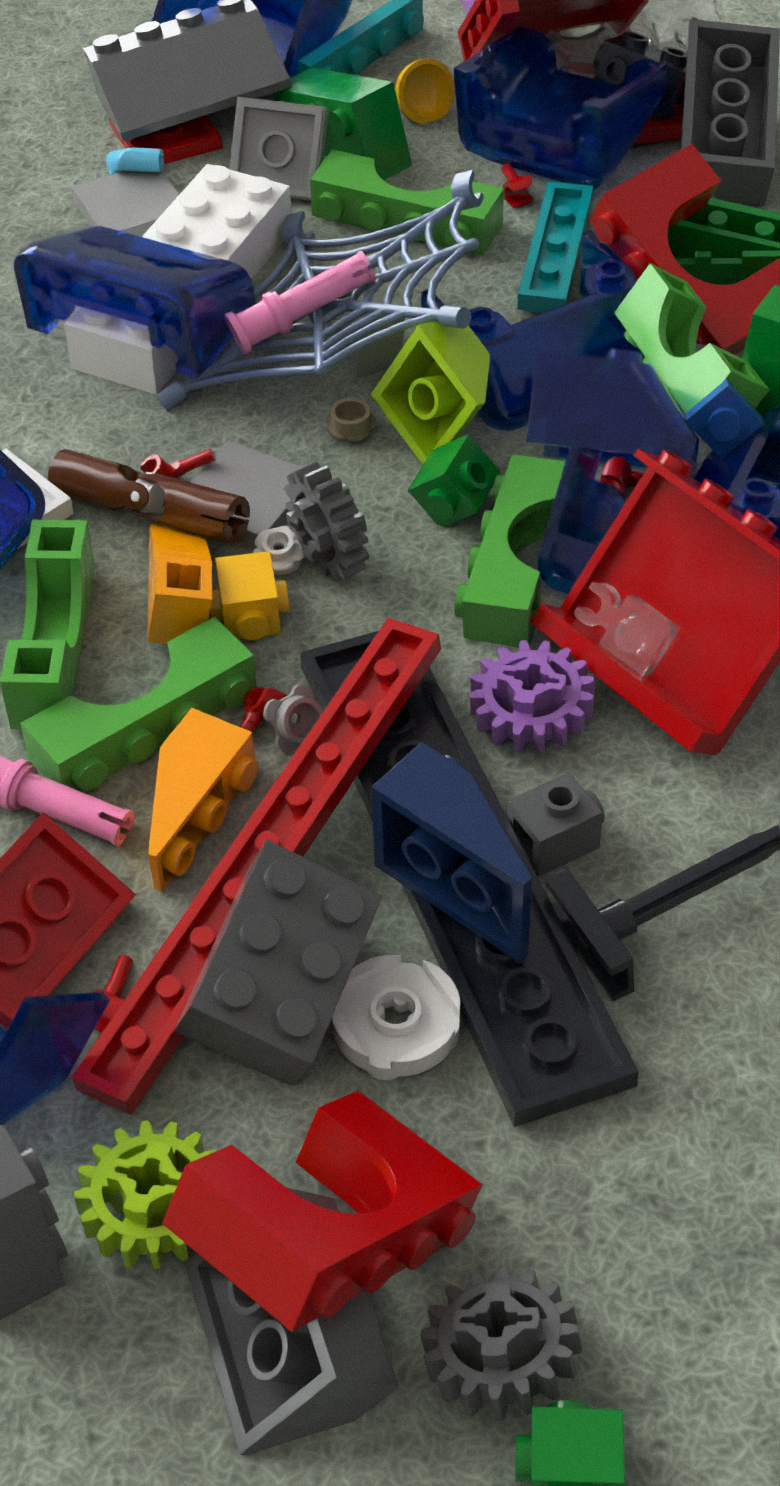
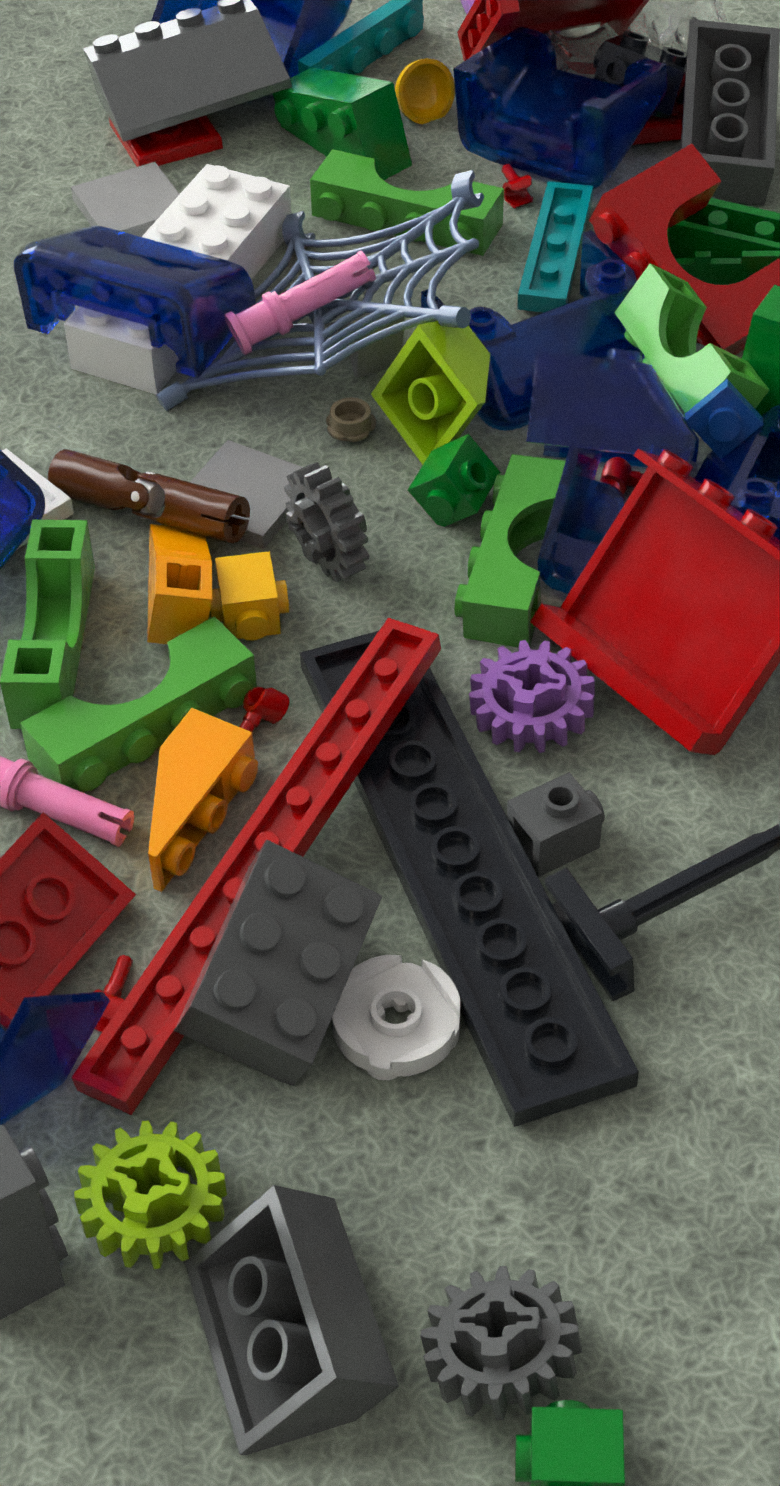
(135, 160): medium azure arm -> none
(179, 468): red hand -> none
(279, 142): light grey tile -> none
(280, 712): light grey plate -> none
(283, 560): white plate -> none
(313, 1259): red arch -> none
(450, 848): dark blue slope -> none
(633, 630): clear plate -> none

